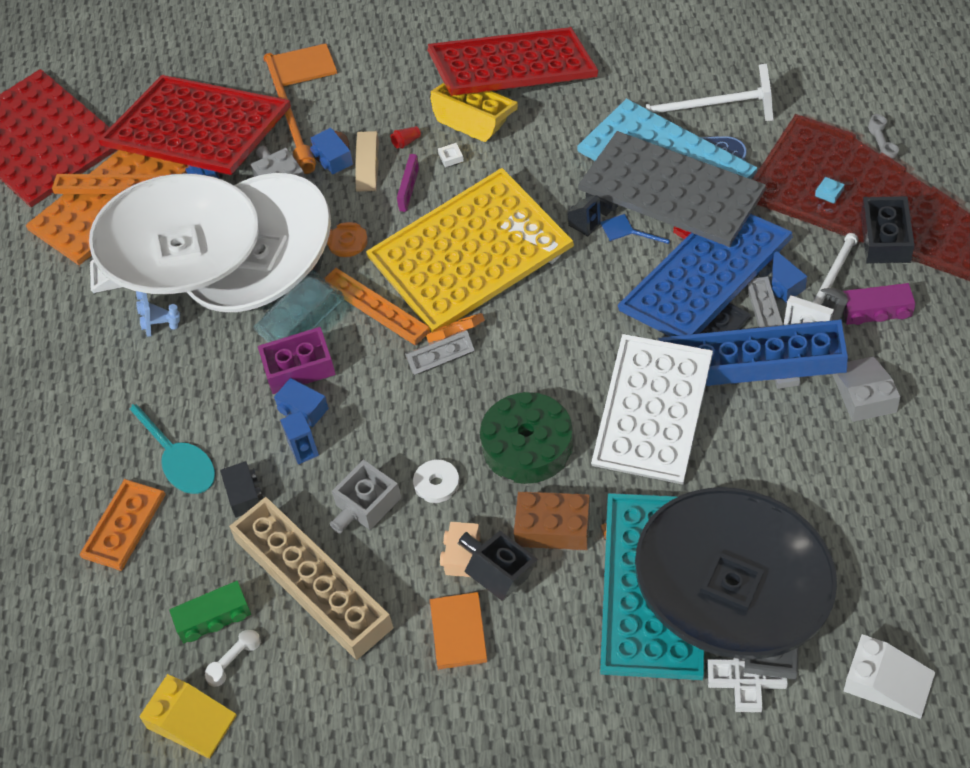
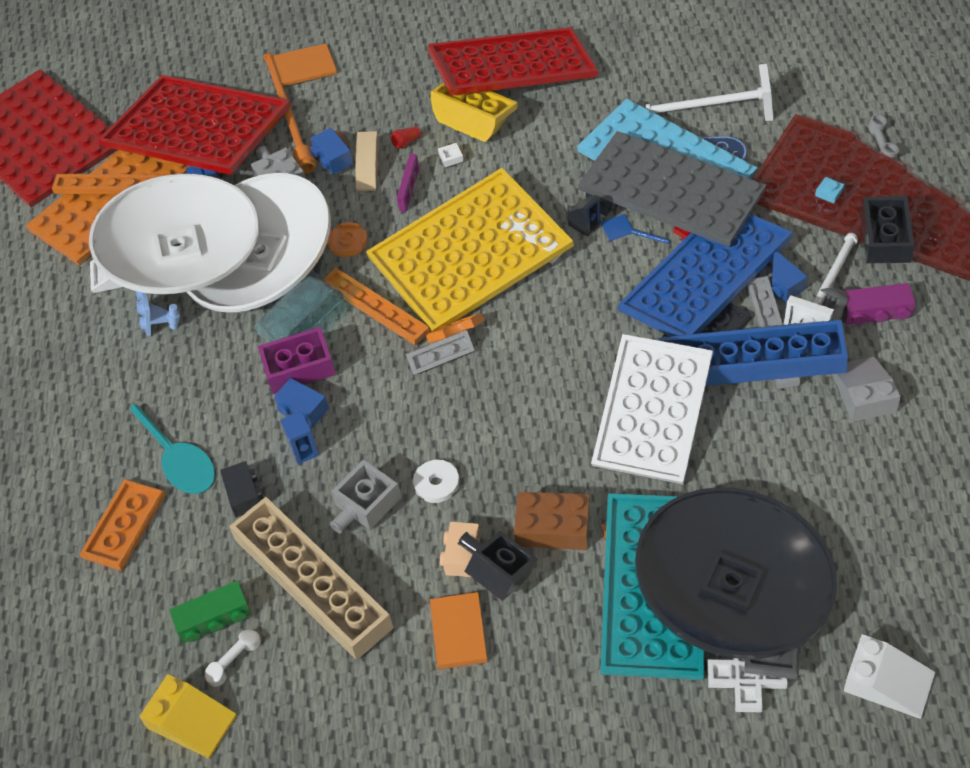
(526, 437): dark green brick -> none

